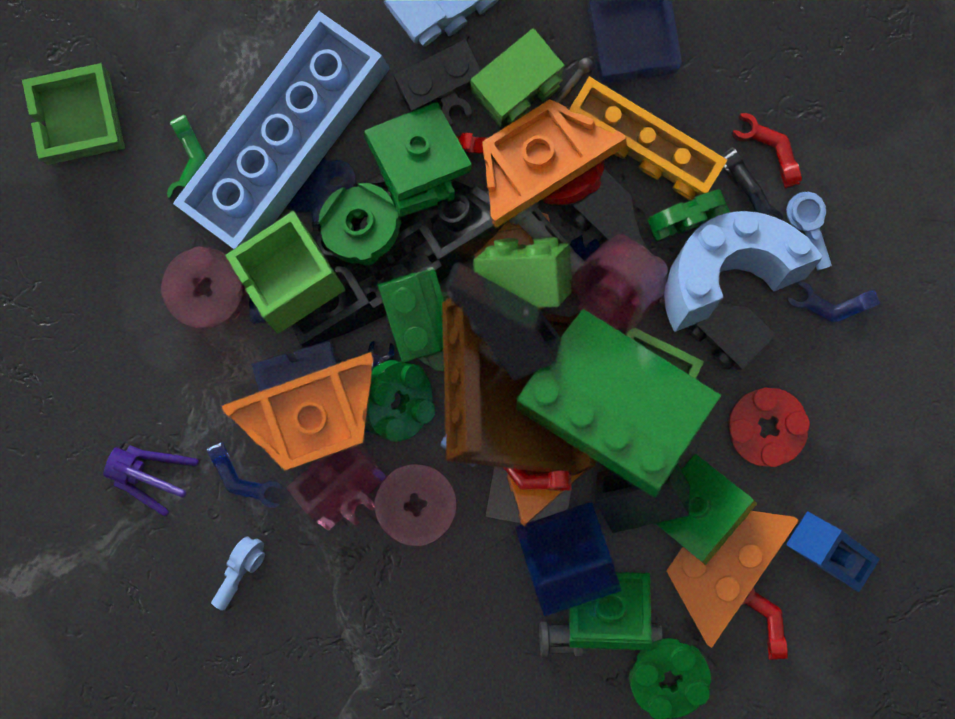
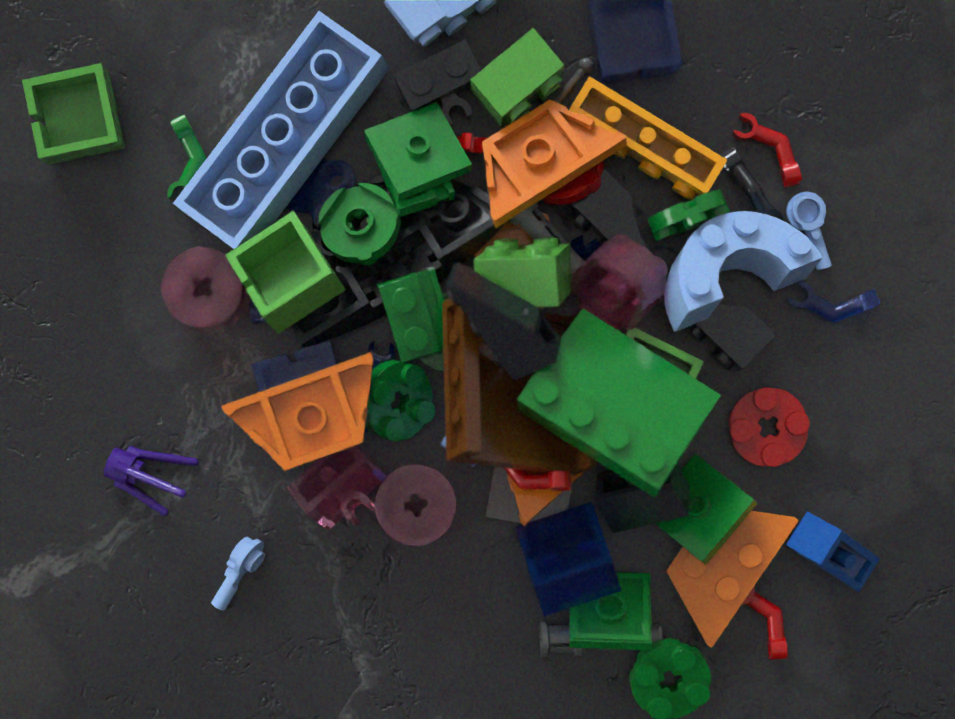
(232, 483): clear blue arm -> none

